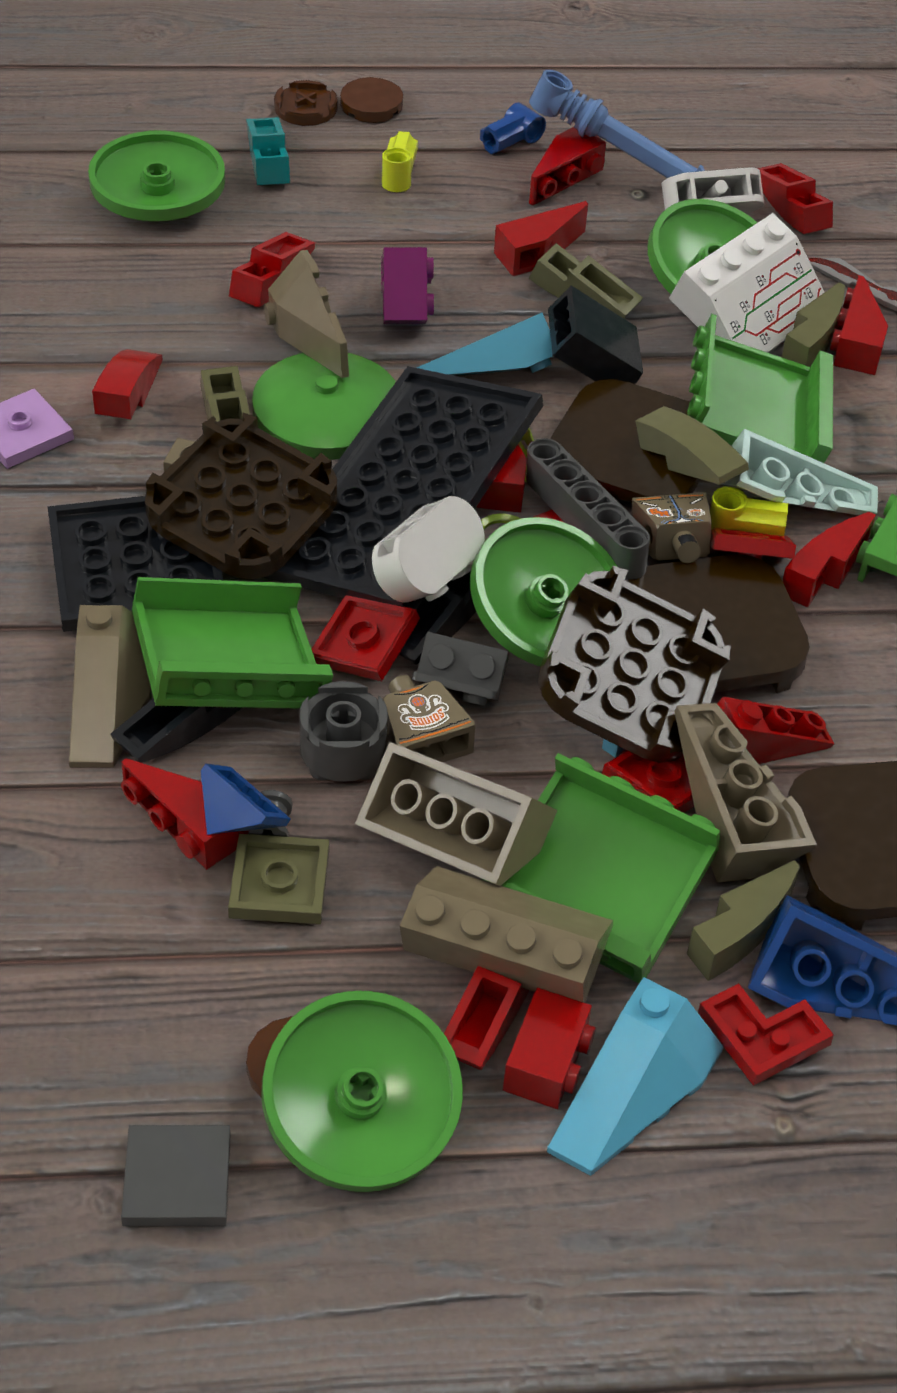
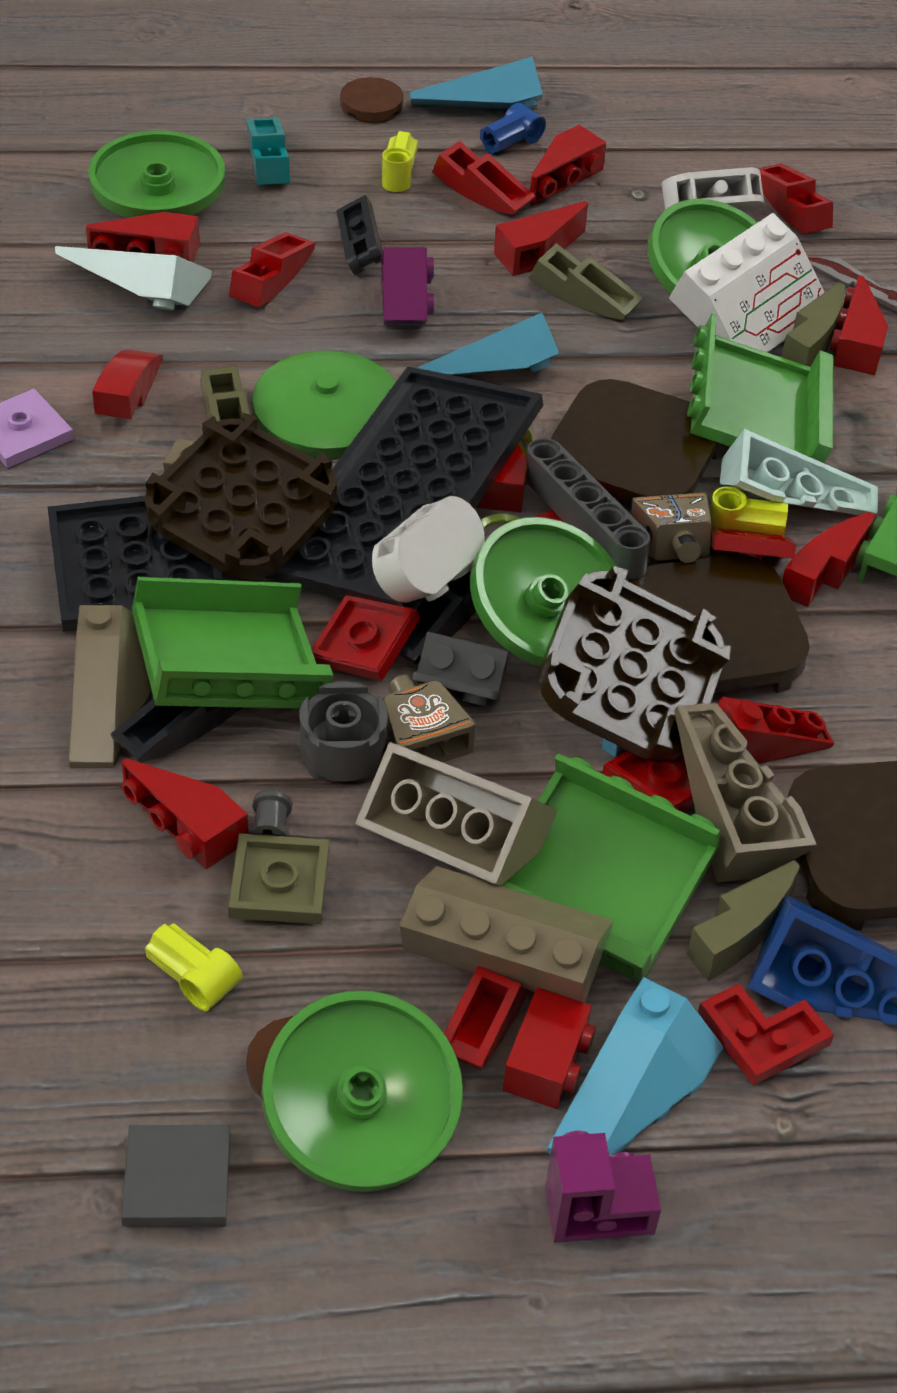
(151, 233): none -> red slope
(157, 277): none -> light aqua wedge
(201, 973): none -> neon yellow piece
(235, 804): blue slope -> none
(304, 316): dark tan wedge -> none
(305, 103): reddish brown tile -> none
(359, 234): none -> black plate
(481, 180): none -> red slope
(490, 88): none -> medium azure wedge
(555, 96): medium blue piece -> none
(594, 338): black brick -> none
(599, 1193): none -> magenta brick
(689, 446): olive slope -> none

